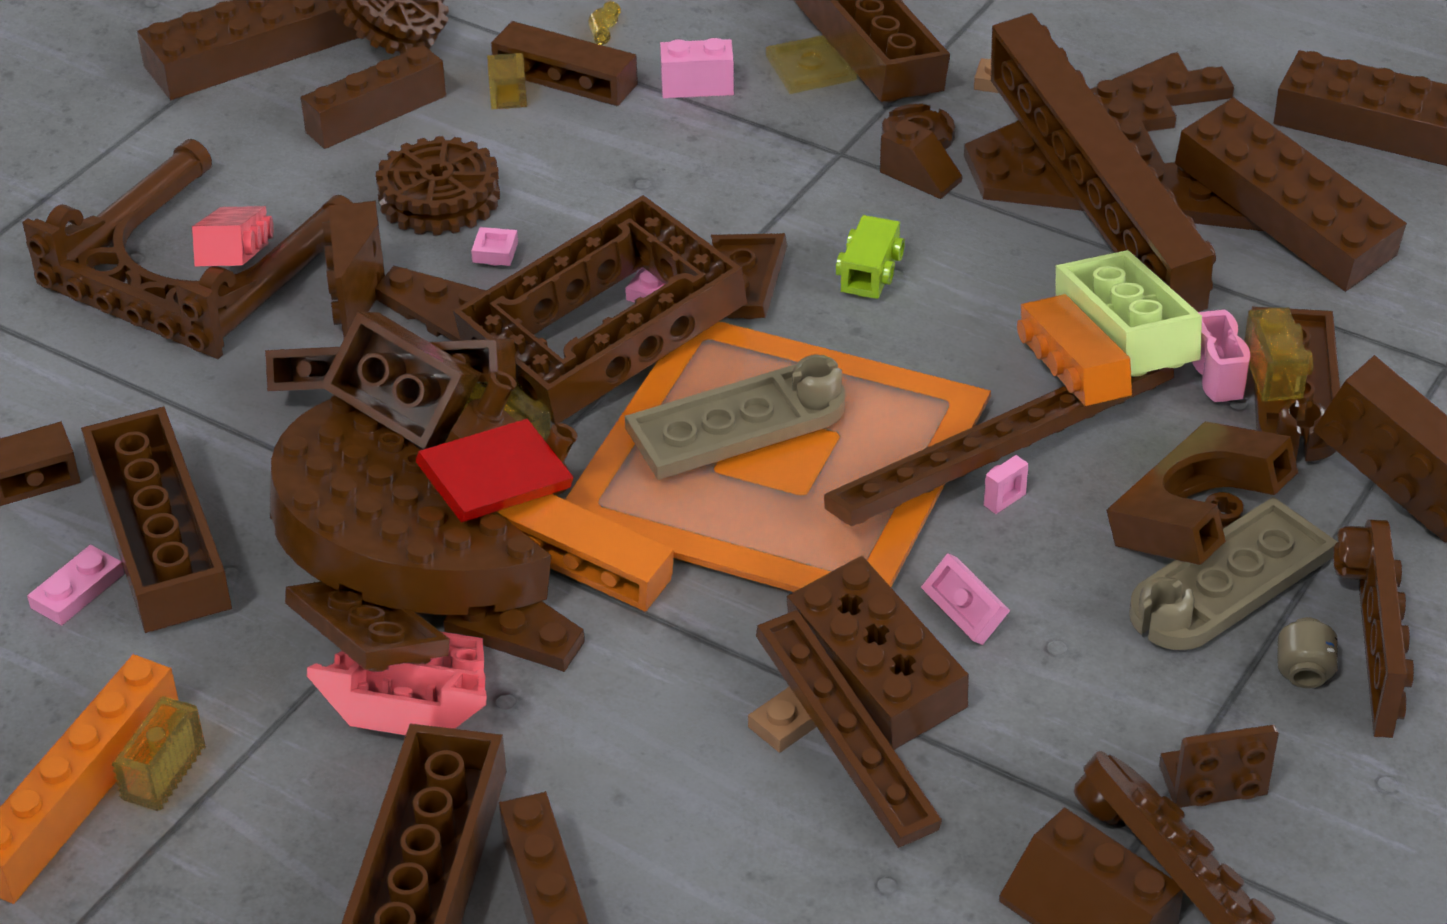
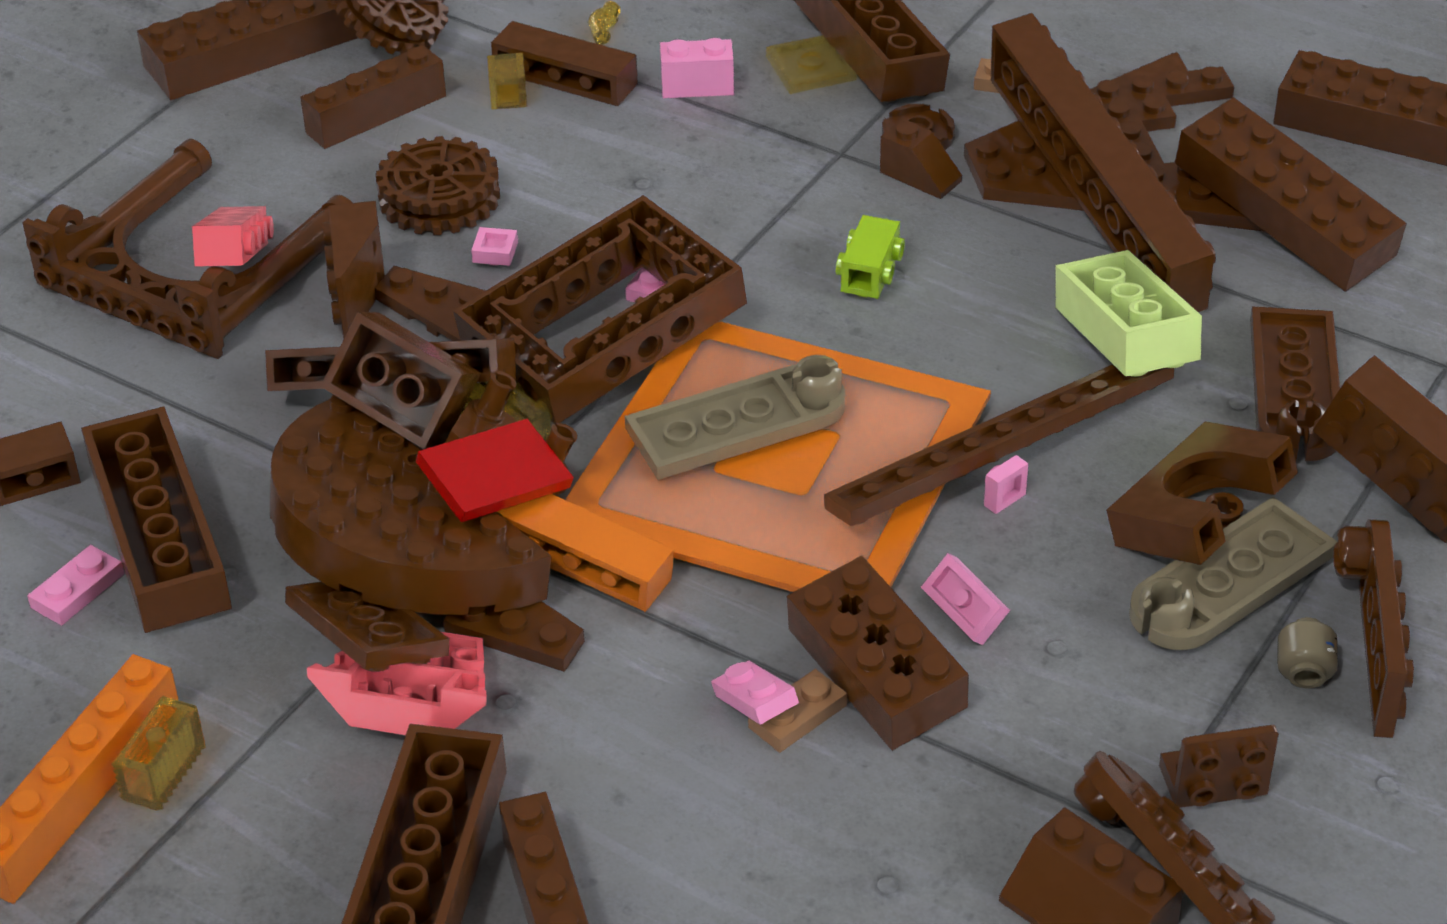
(754, 691): none -> bright pink plate
(760, 262): reddish brown wing -> none
(848, 729): reddish brown plate -> none
(1075, 350): orange brick -> none
(1223, 357): bright pink brick -> none
(1277, 354): clear yellow brick -> none

